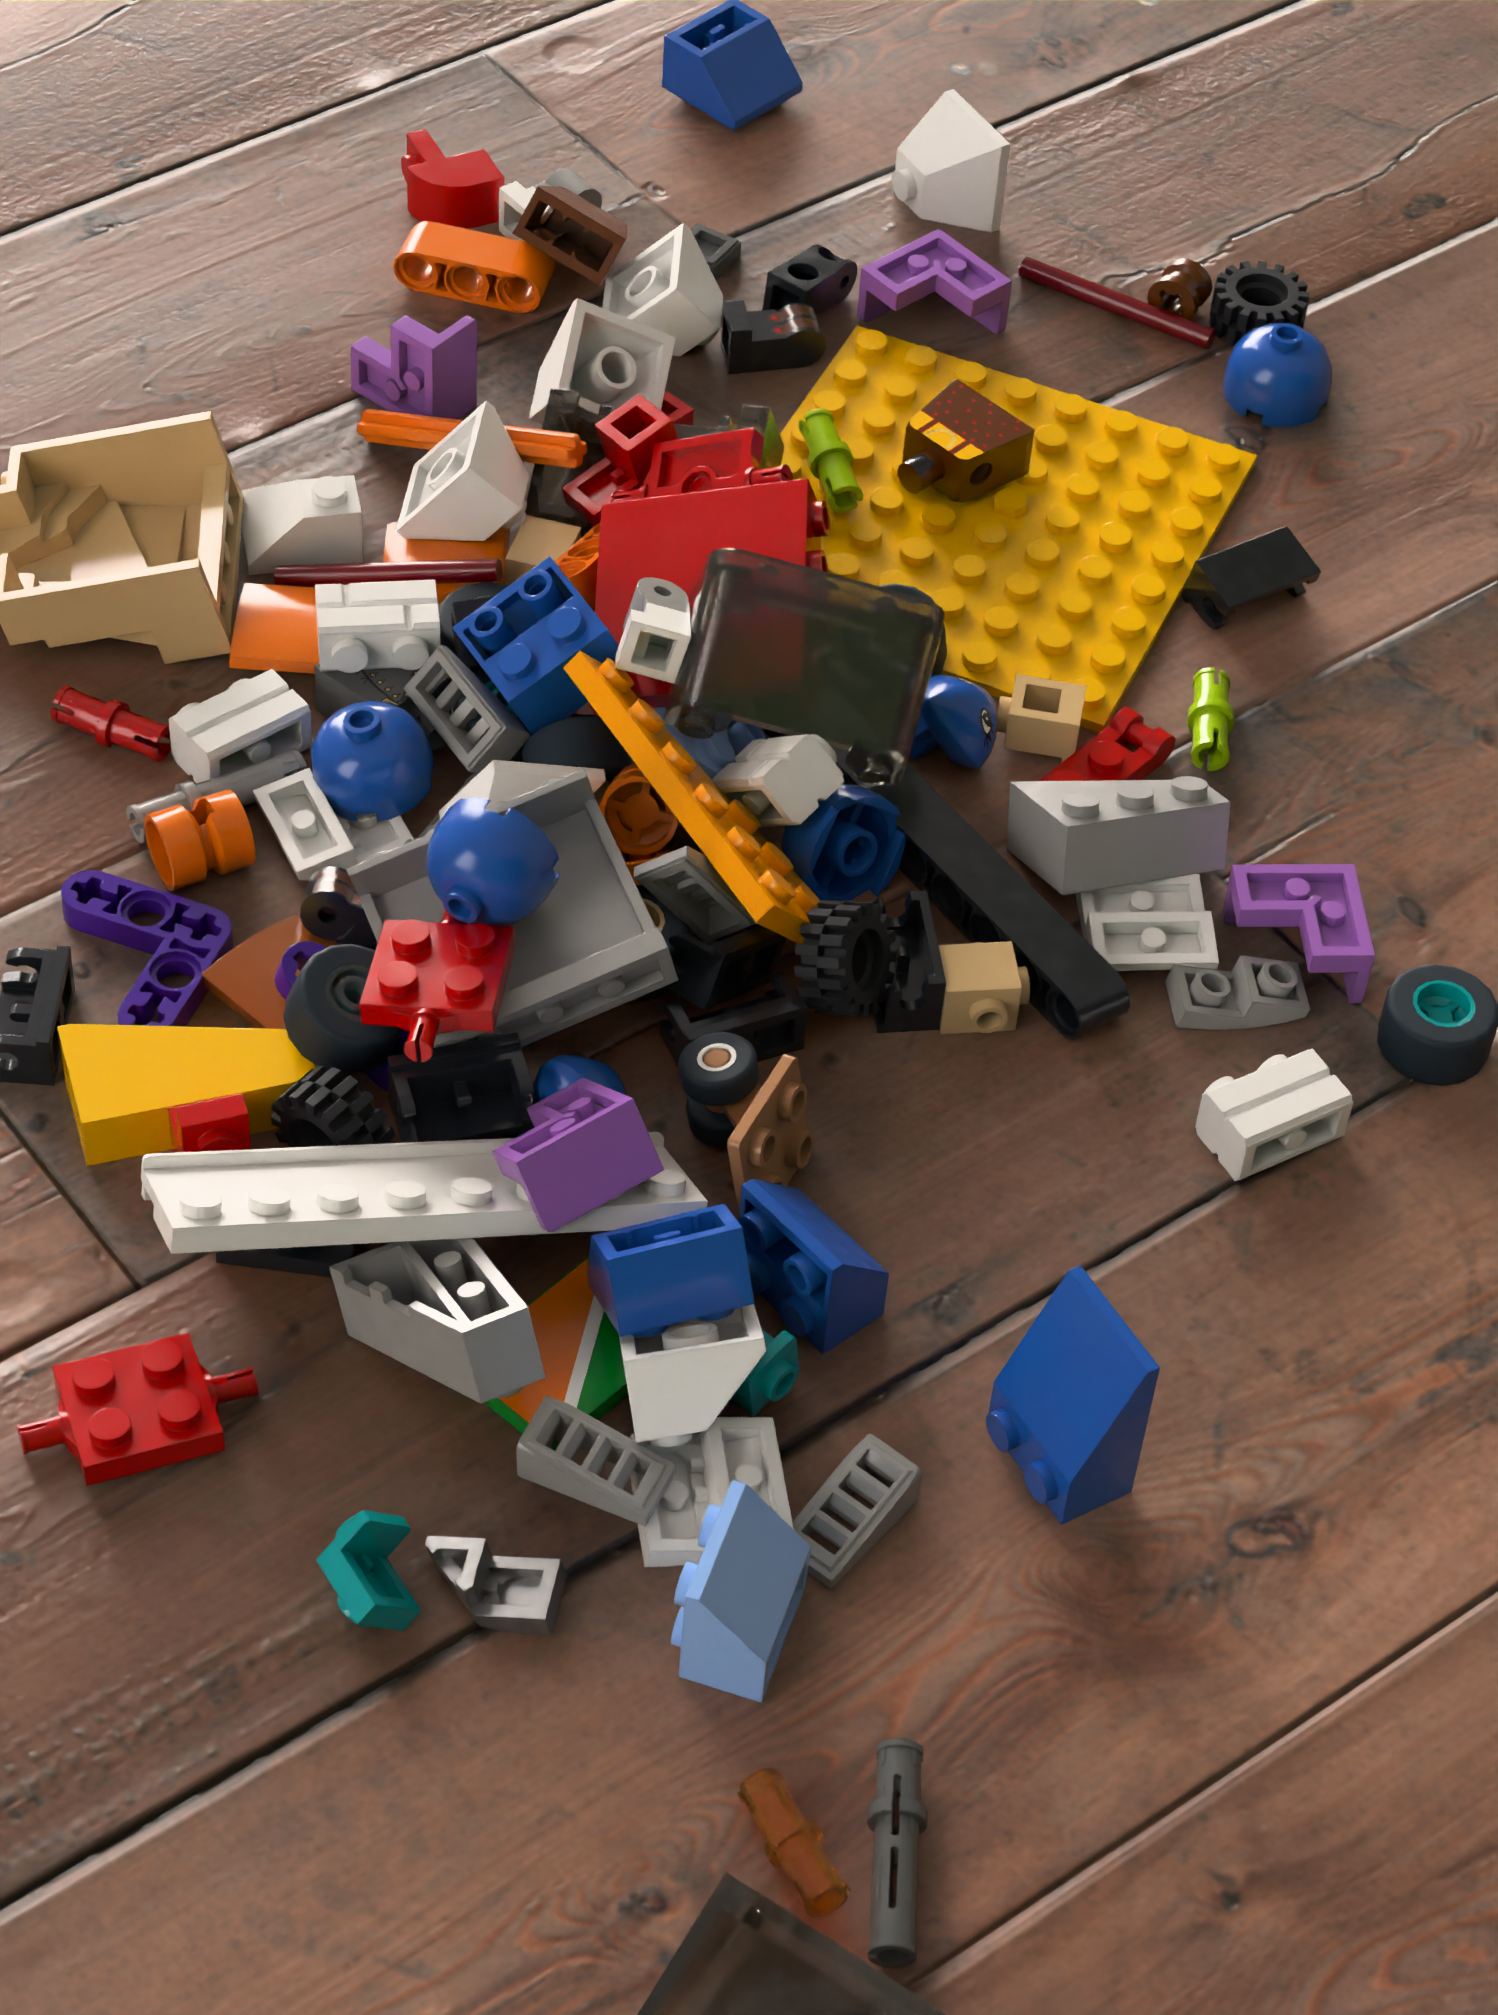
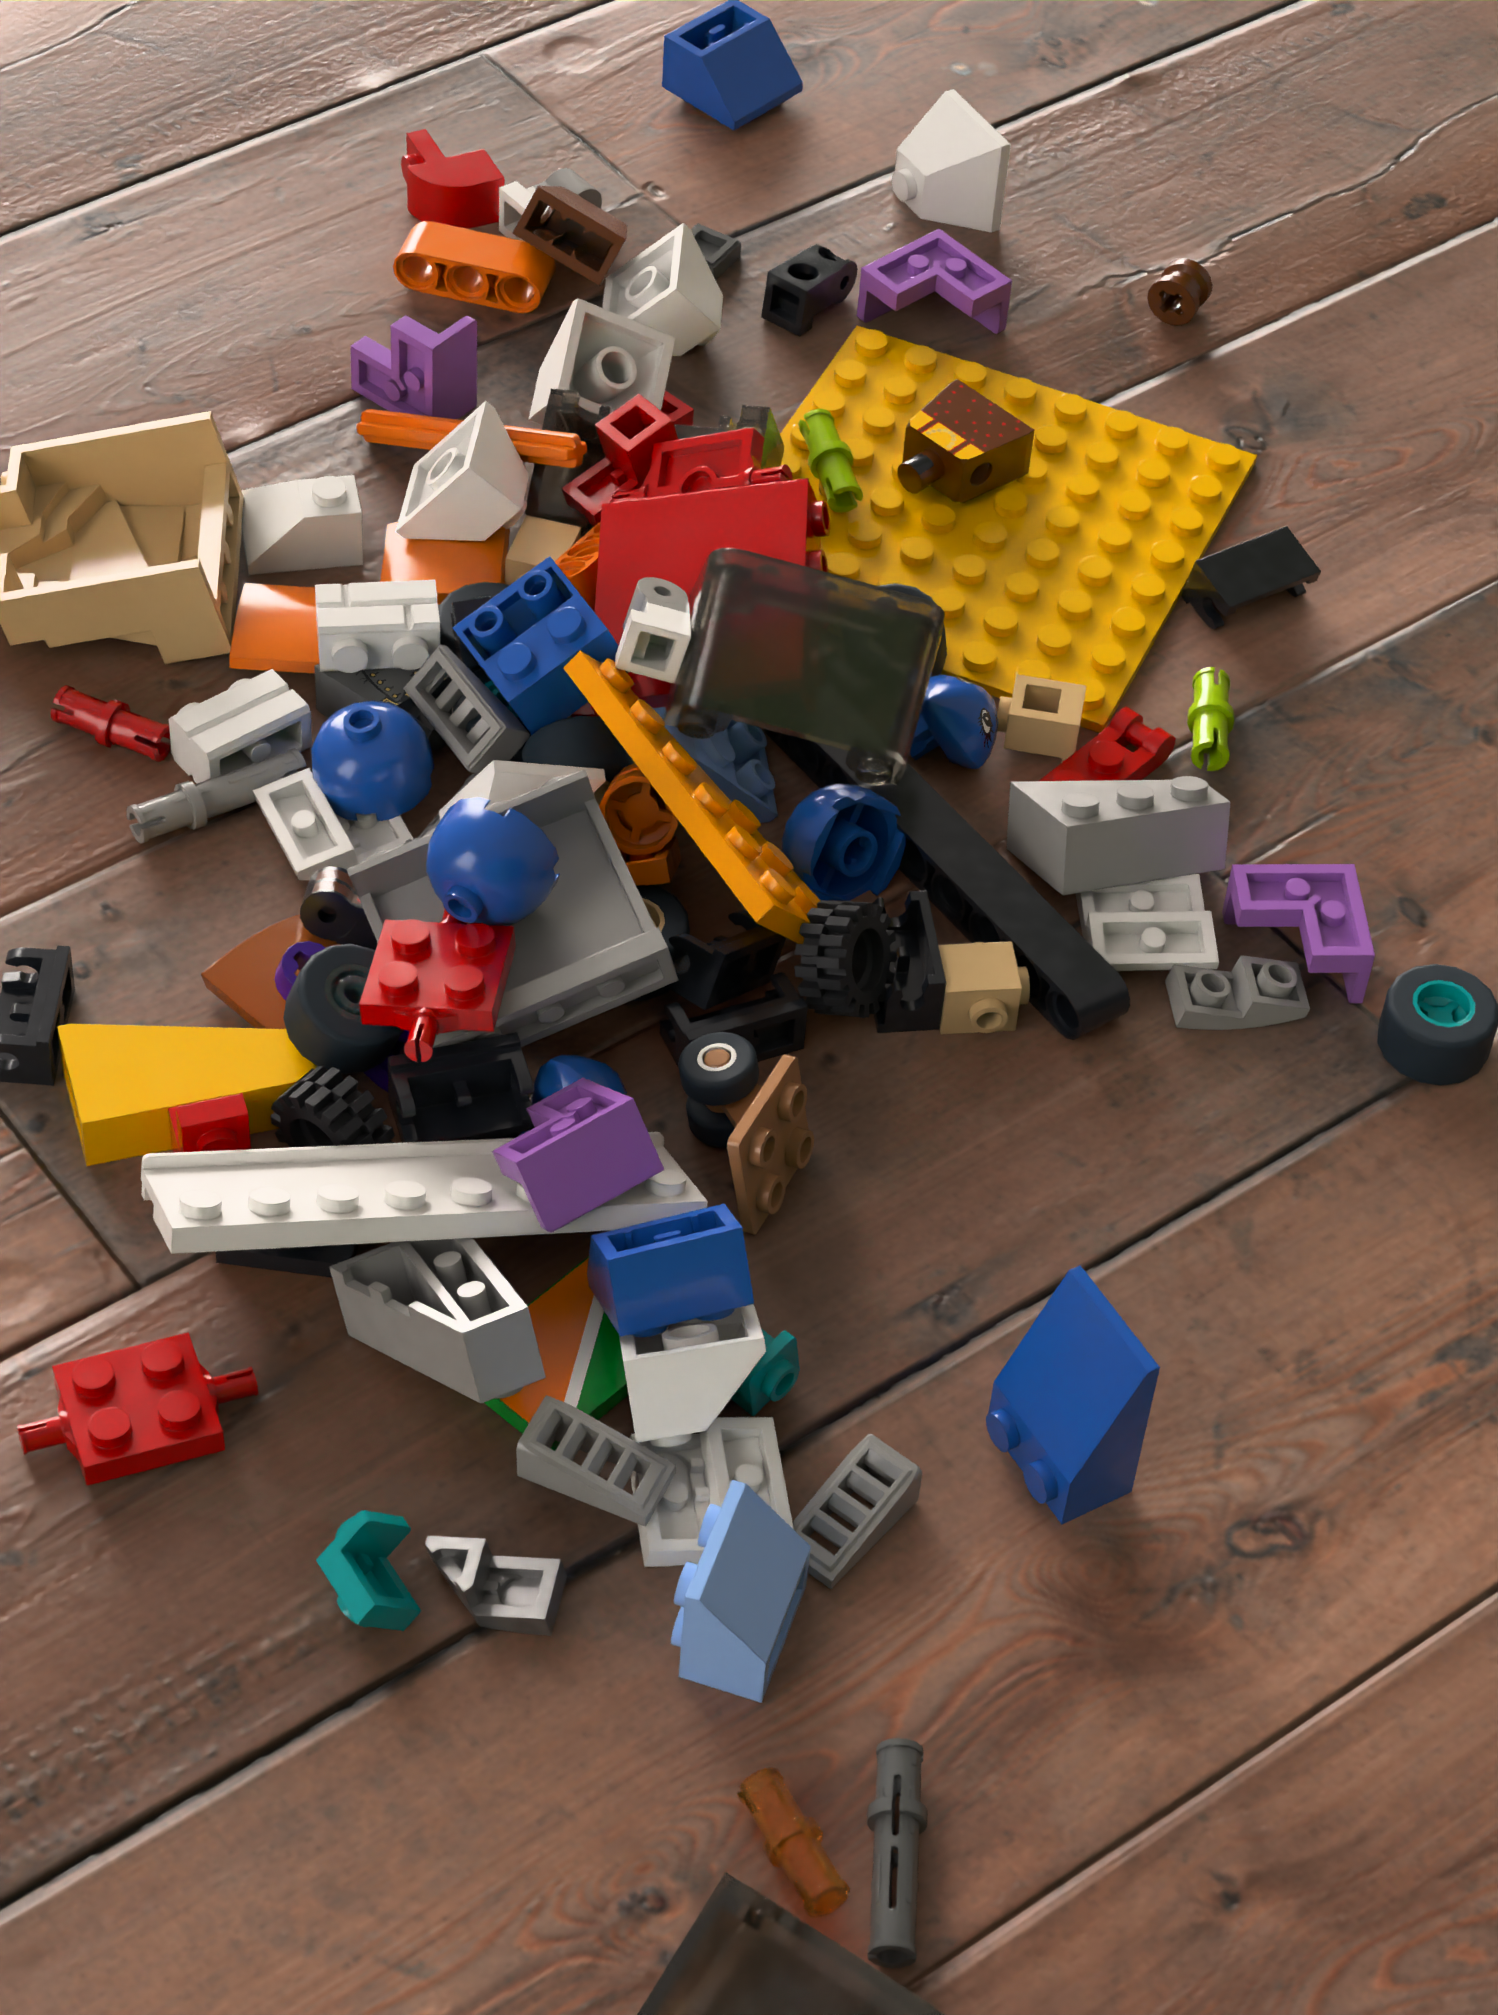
(176, 948): dark purple beam -> none
(206, 838): orange wheel -> none
(344, 573): dark red bar -> none
(694, 893): light grey slope -> none
(770, 337): black leg -> none
(782, 778): white brick -> none
(808, 1265): blue slope -> none
(1117, 303): dark red bar -> none
(1256, 298): black tyre -> none
(1273, 1113): white brick -> none
(1278, 375): blue cylinder -> none

